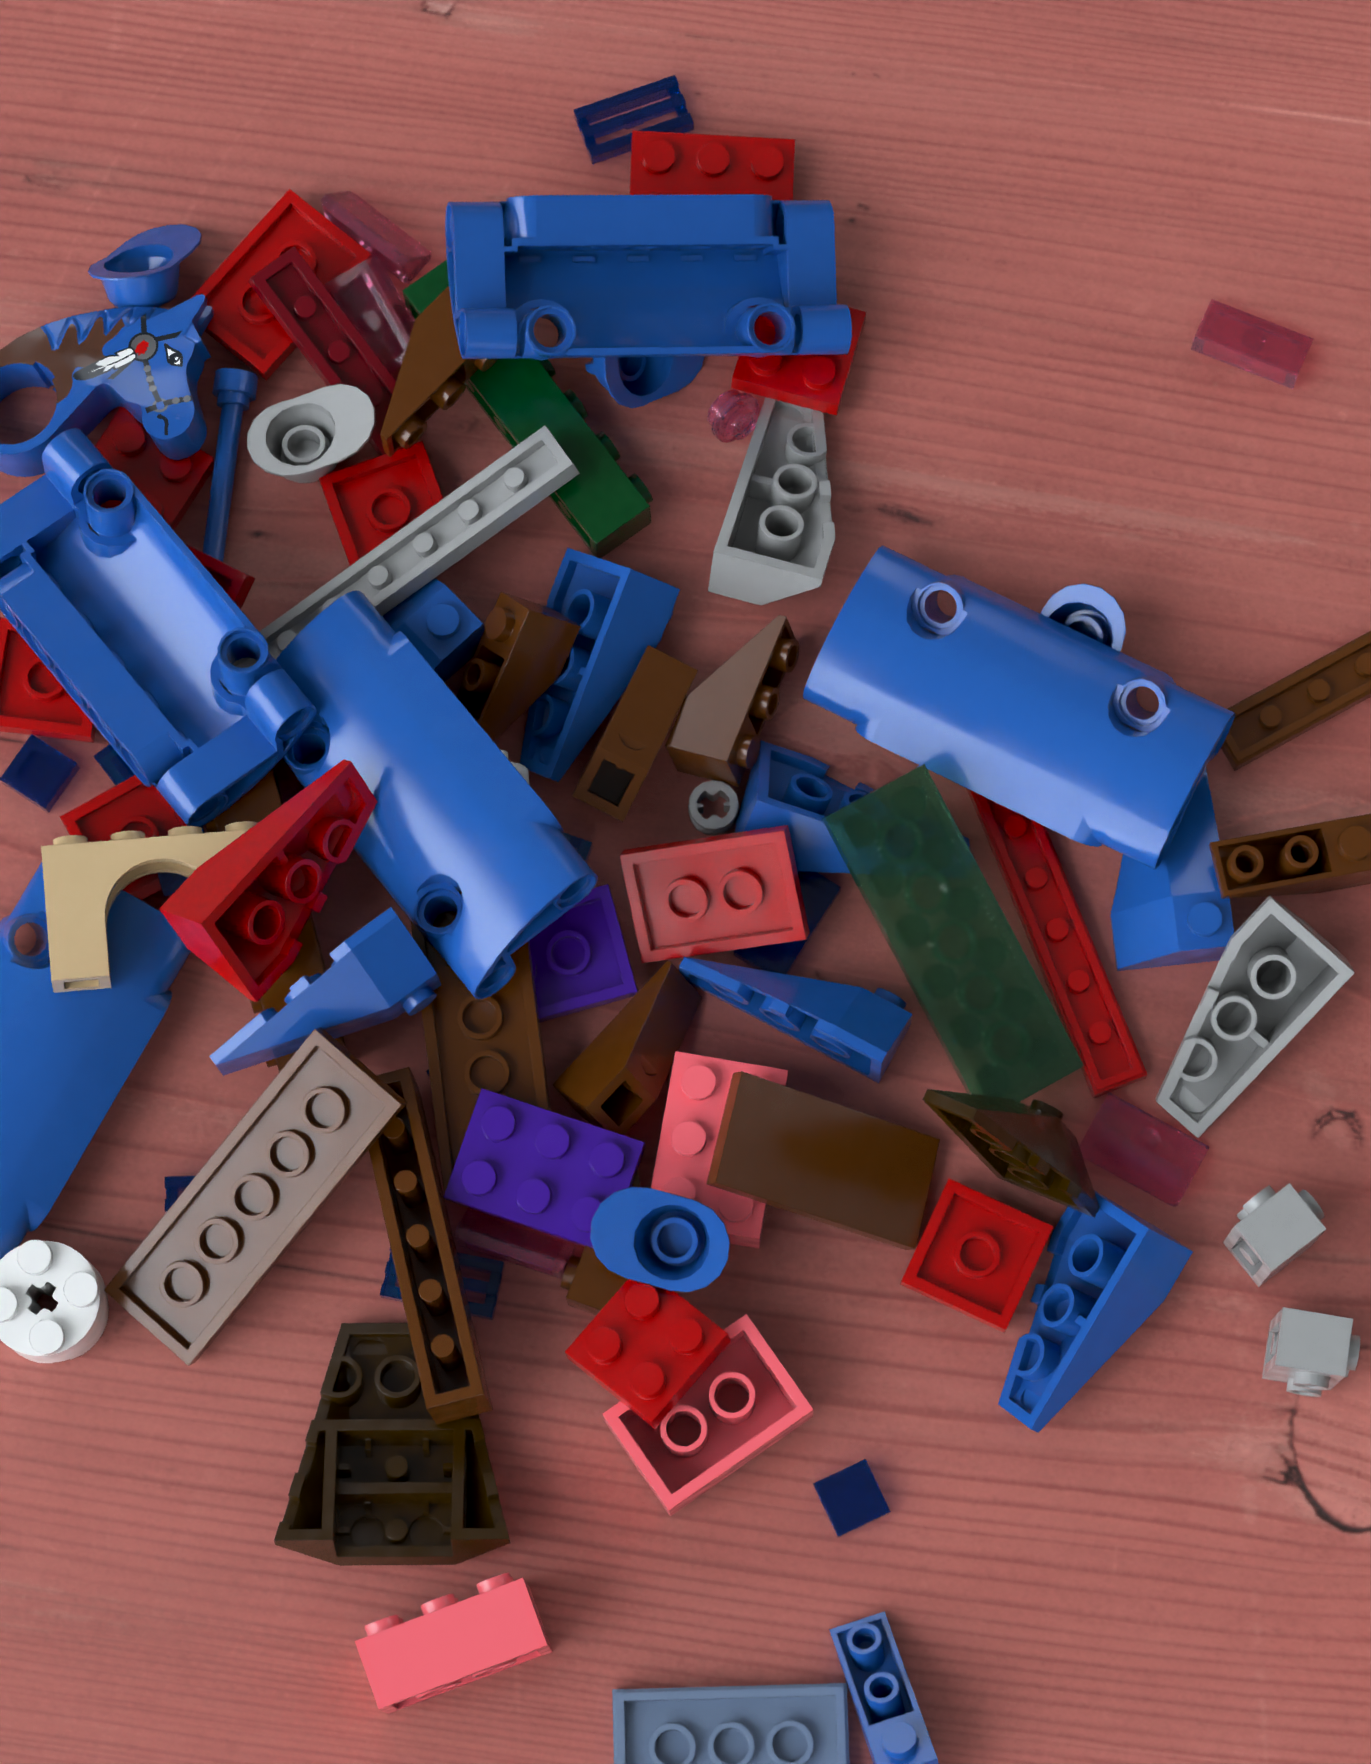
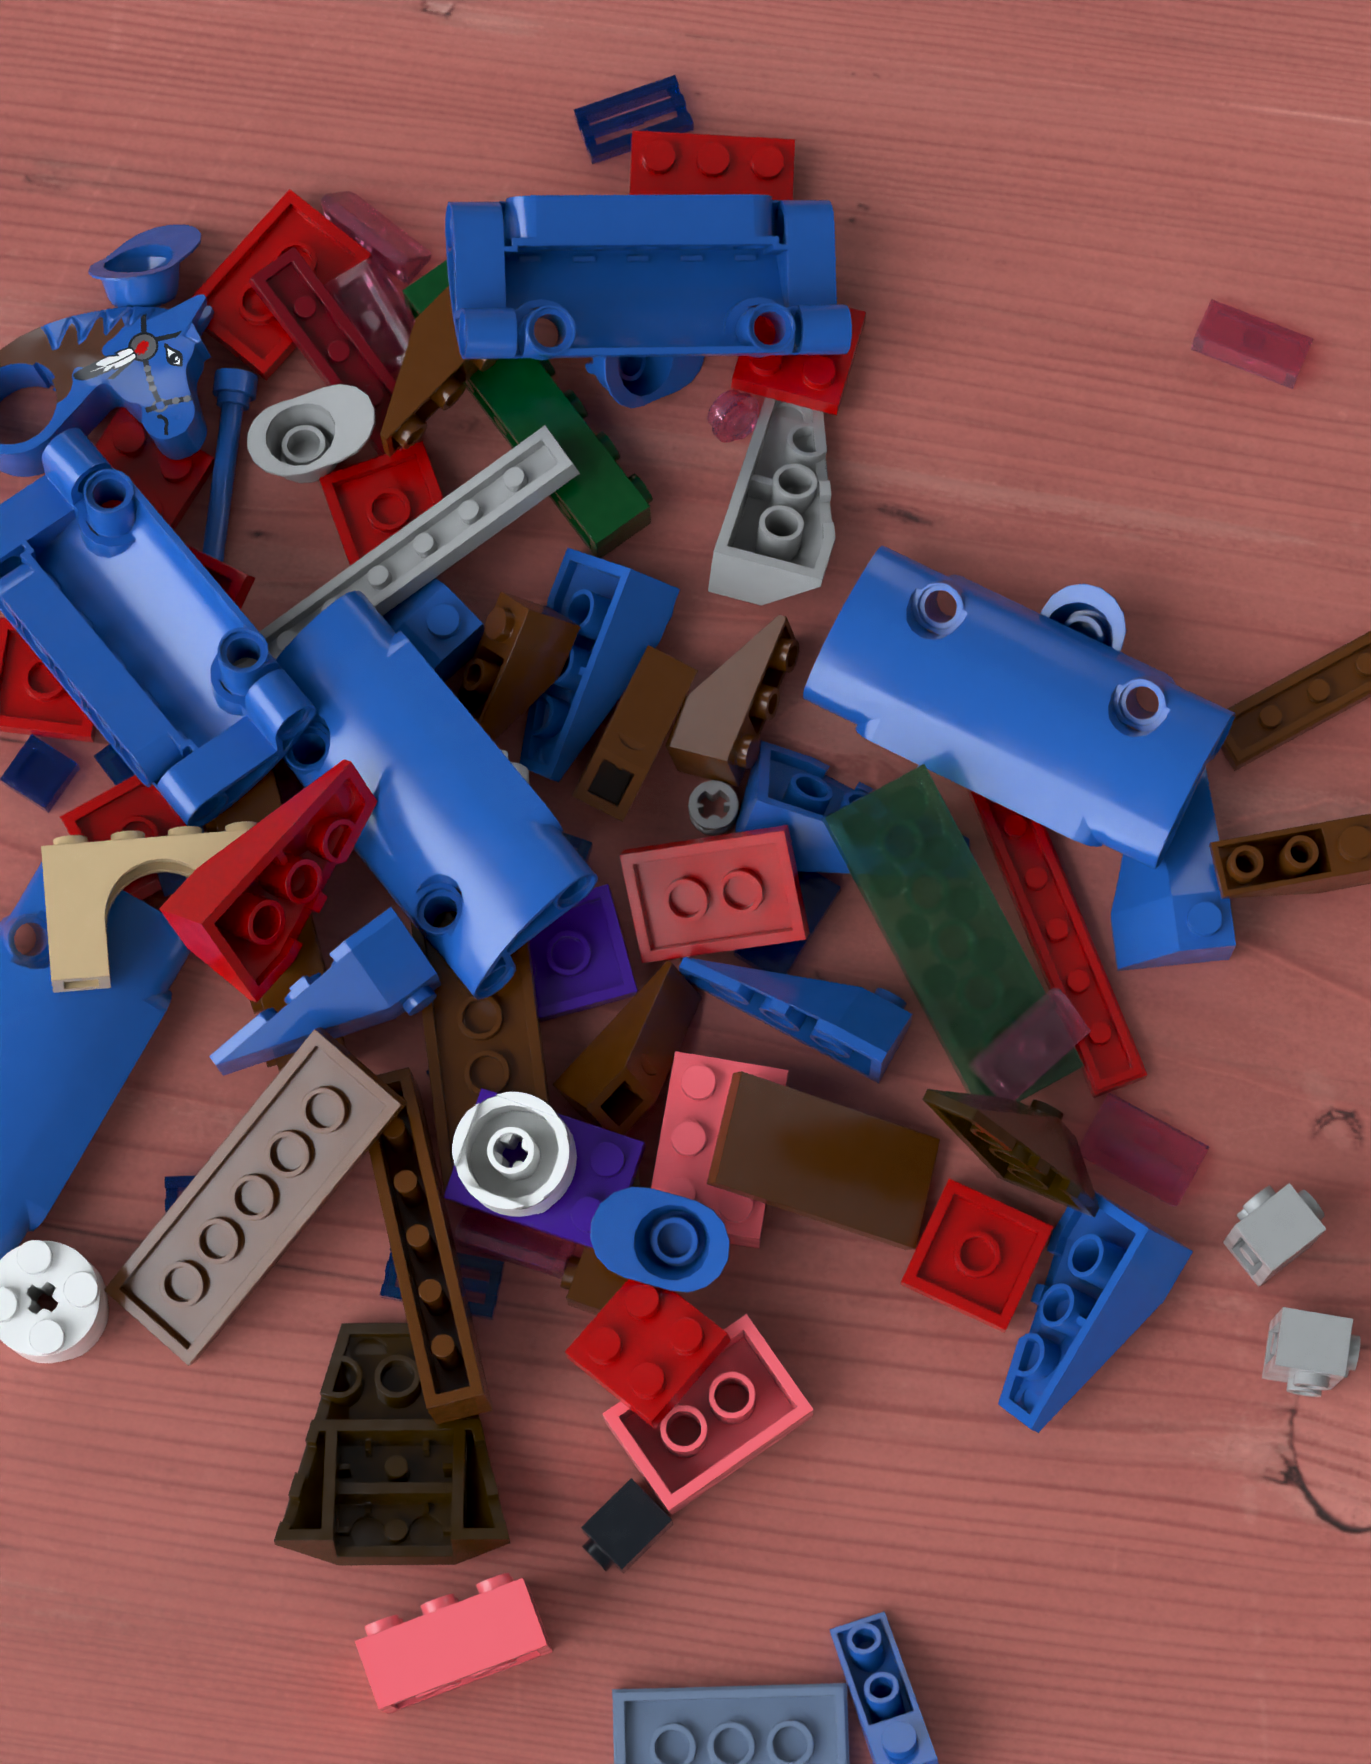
(501, 1124): none -> white brick
(625, 1528): none -> black brick
(851, 1498): clear blue tile -> none
(1030, 1045): none -> clear pink slope
(1257, 1001): light grey wedge -> none

